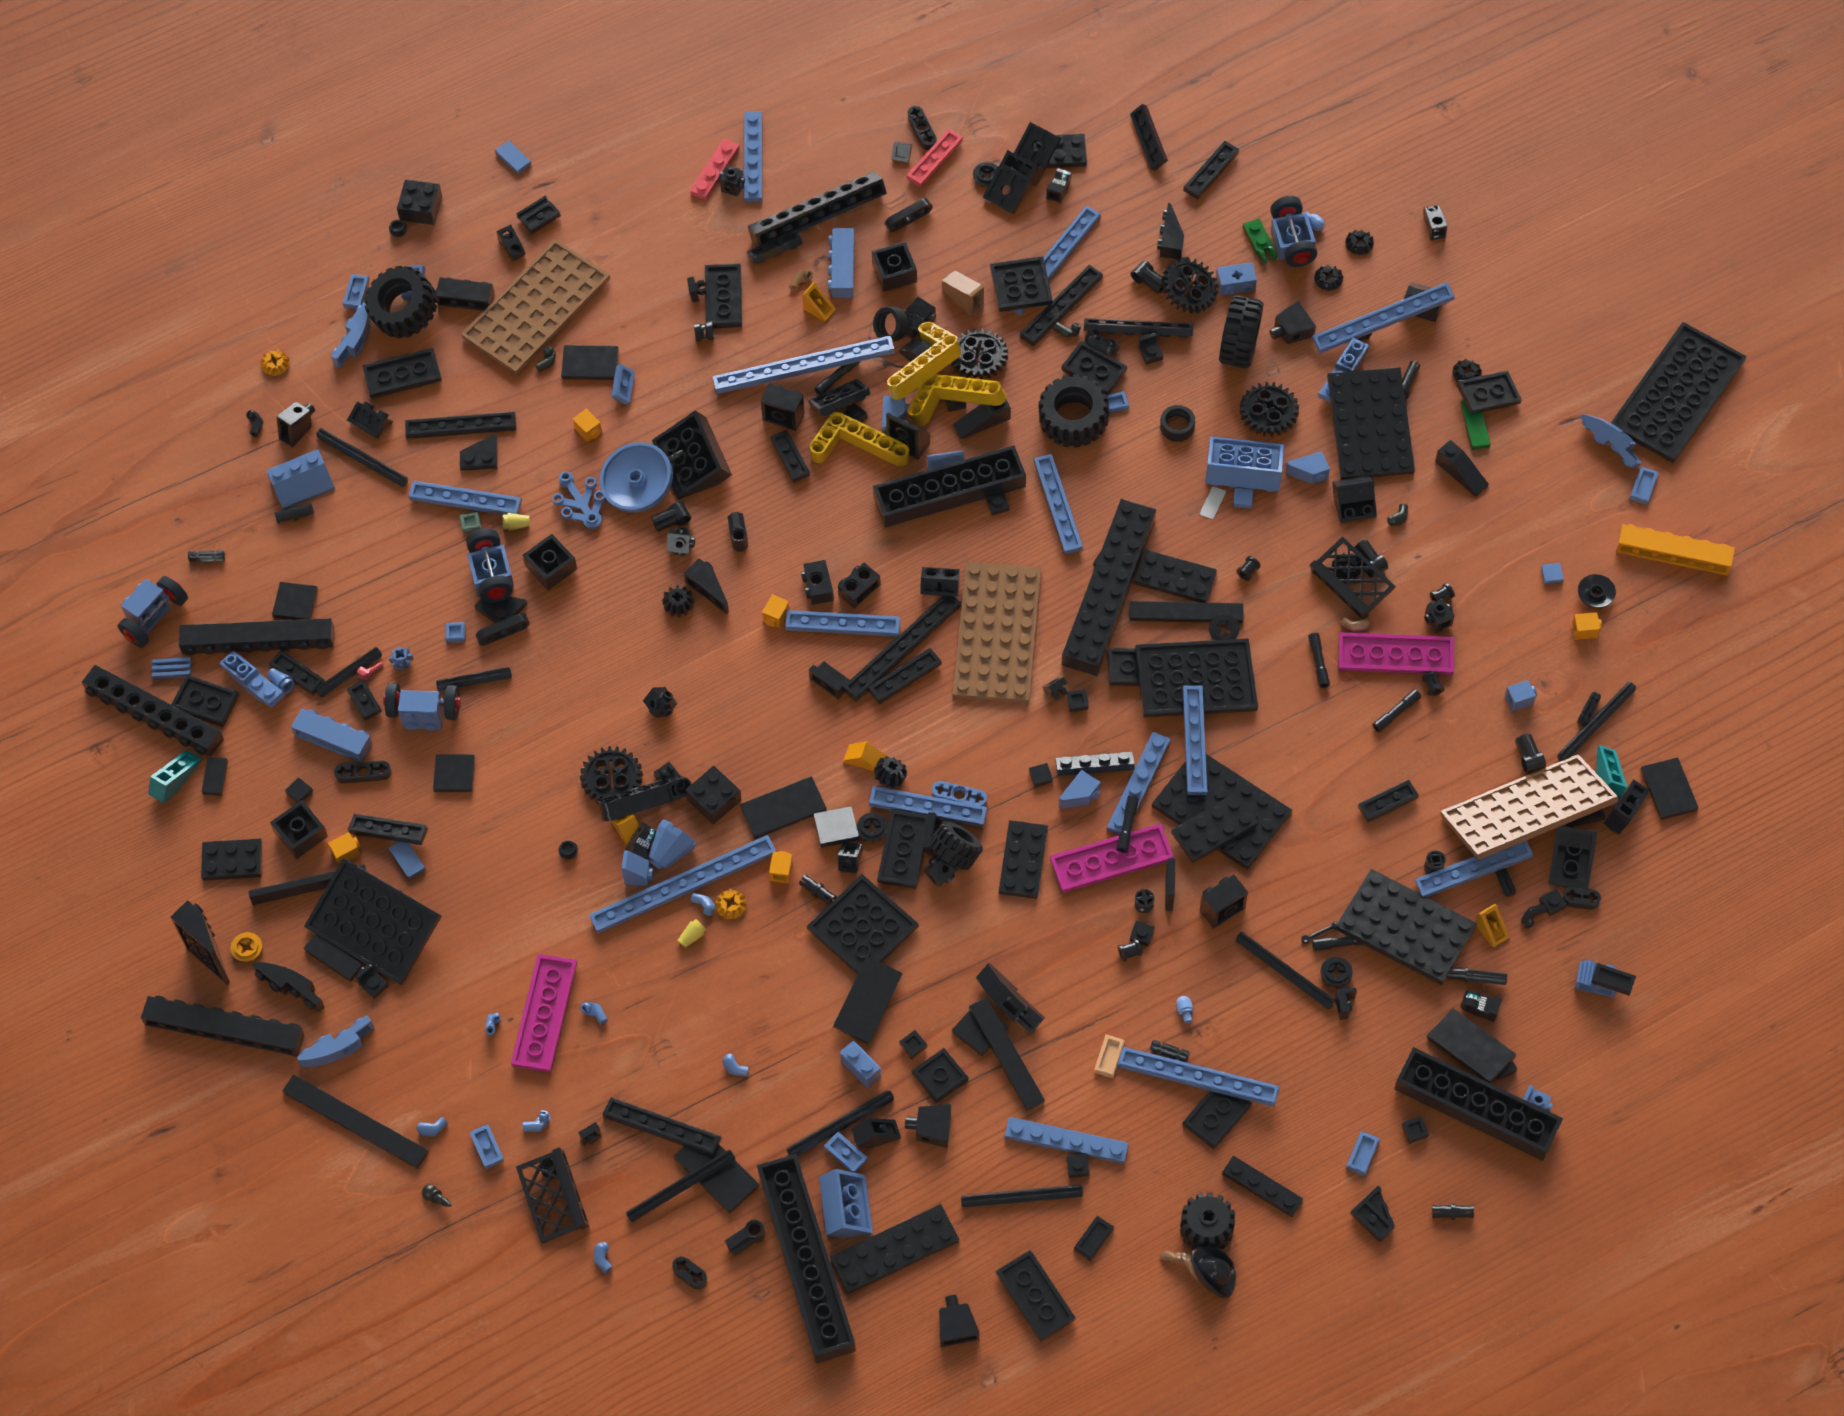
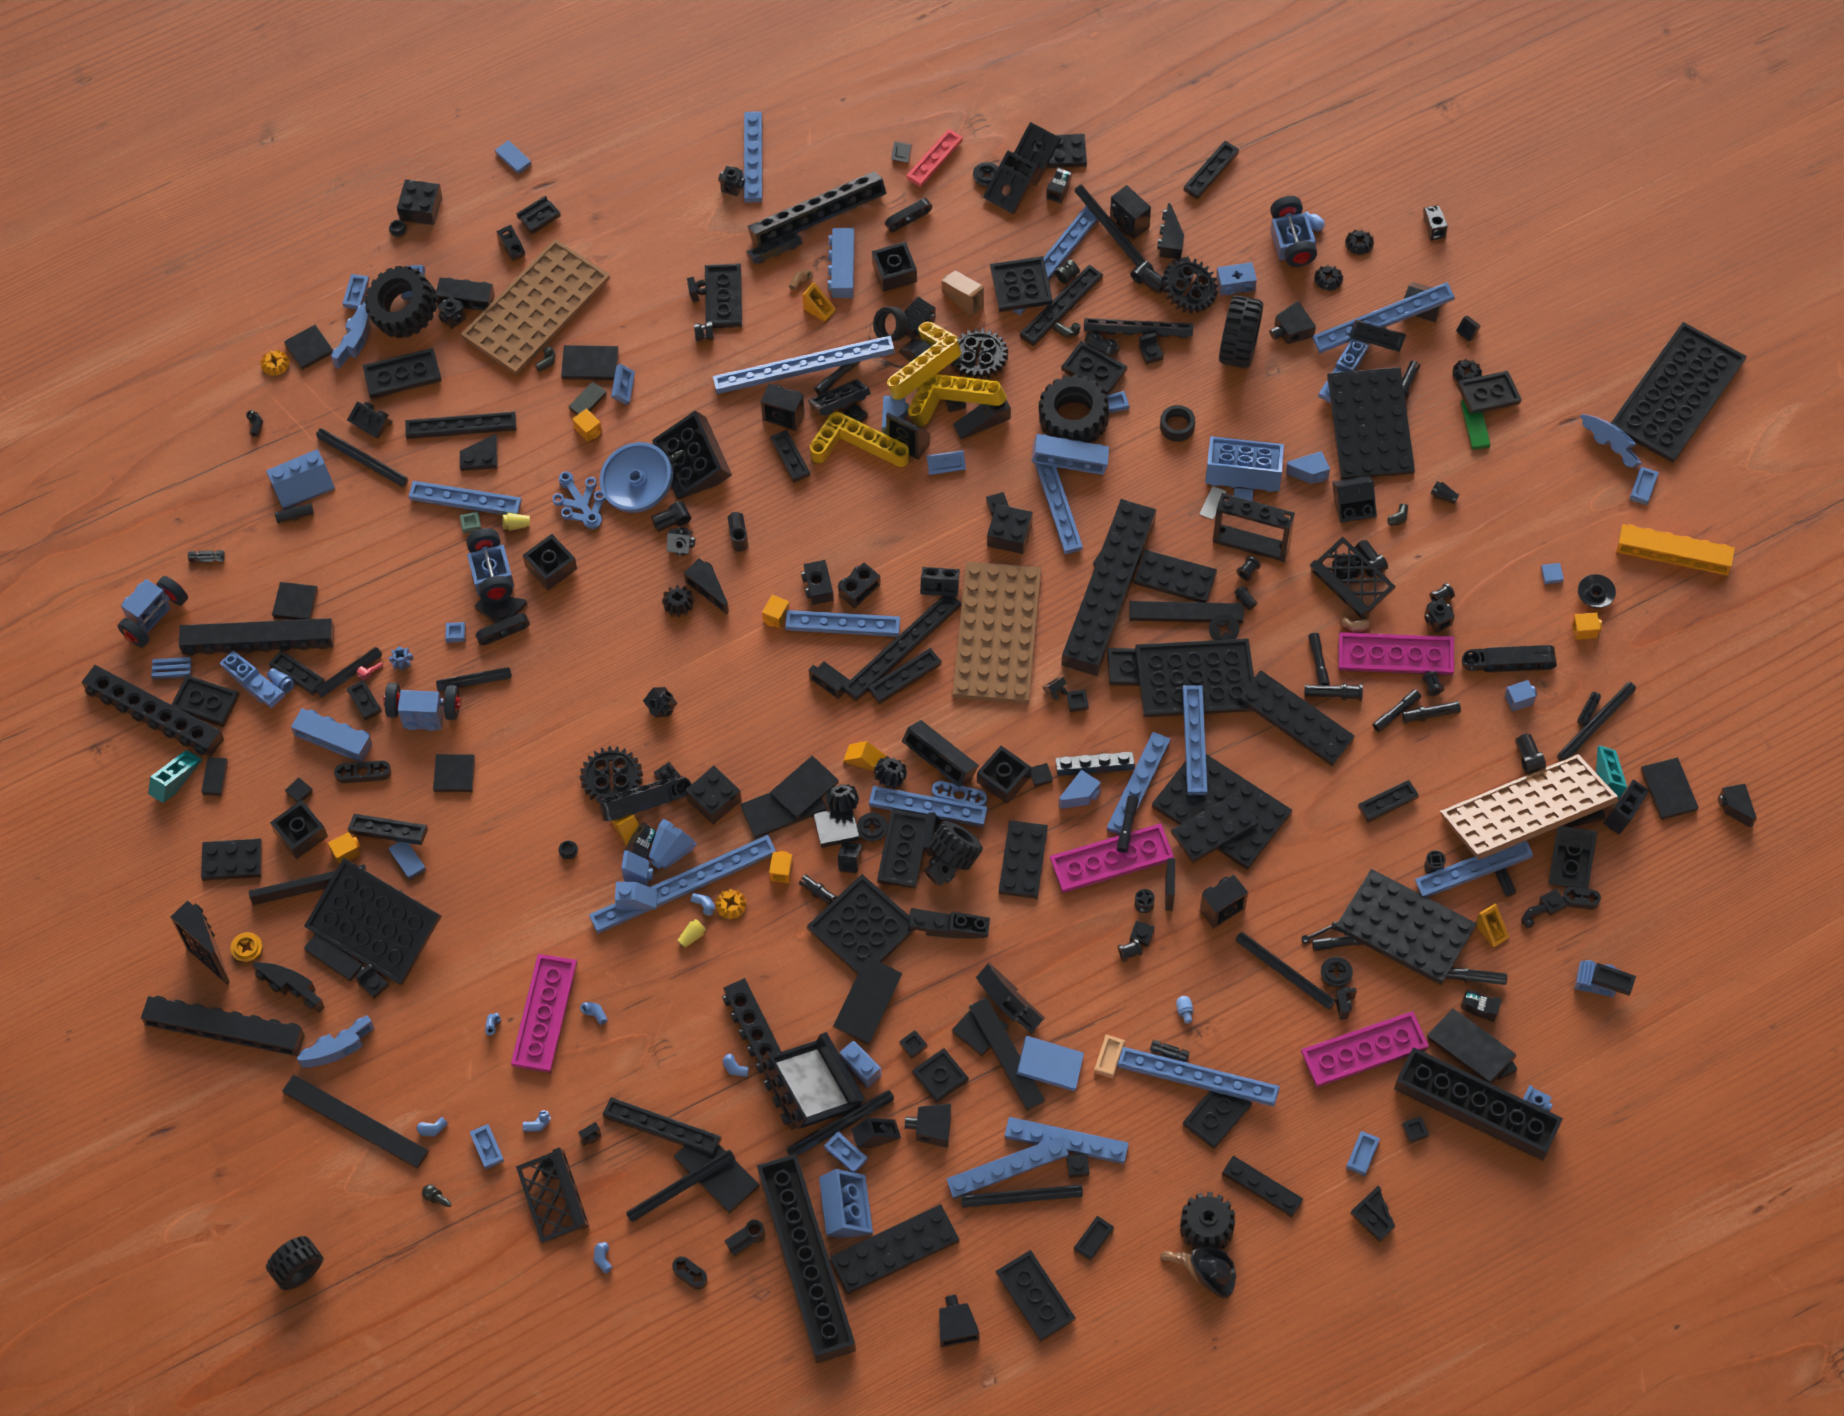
(294, 422): black torso -> none
(294, 1263): none -> black tyre
(308, 347): none -> black tile
(451, 312): none -> black brick
(587, 399): none -> pearl dark grey tile
(635, 896): none -> medium blue slope
(709, 177): coral plate -> none
(741, 992): none -> black brick
(804, 787): none -> black tile
(812, 1082): none -> panel
(842, 798): none -> black gear
(922, 120): black beam -> none
(940, 753): none -> black brick
(949, 486): black brick -> none
(949, 925): none -> black slope
(1004, 774): none -> black brick
(1007, 1167): none -> medium blue plate
(1009, 528): none -> black brick
(1050, 1063): none -> medium blue tile
(1068, 271): none -> pearl dark grey wheel
(1070, 454): none -> medium blue brick
(1109, 225): none -> black axle
(1130, 212): none -> black brick
(1148, 137): black plate -> none
(1245, 597): none -> black pin
(1250, 541): none -> black window
(1259, 240): green hinge -> none
(1269, 409): black gear -> none
(1296, 717): none -> black plate
(1344, 691): none -> black pin
(1364, 1049): none -> dark pink plate
(1377, 335): none -> black tile
(1431, 712): none -> black pin
(1444, 492): none -> black cone
(1453, 1211): black pin -> none
(1461, 468): black slope -> none
(1468, 328): none -> black tile
(1510, 658): none -> black piece
(1737, 804): none -> black slope

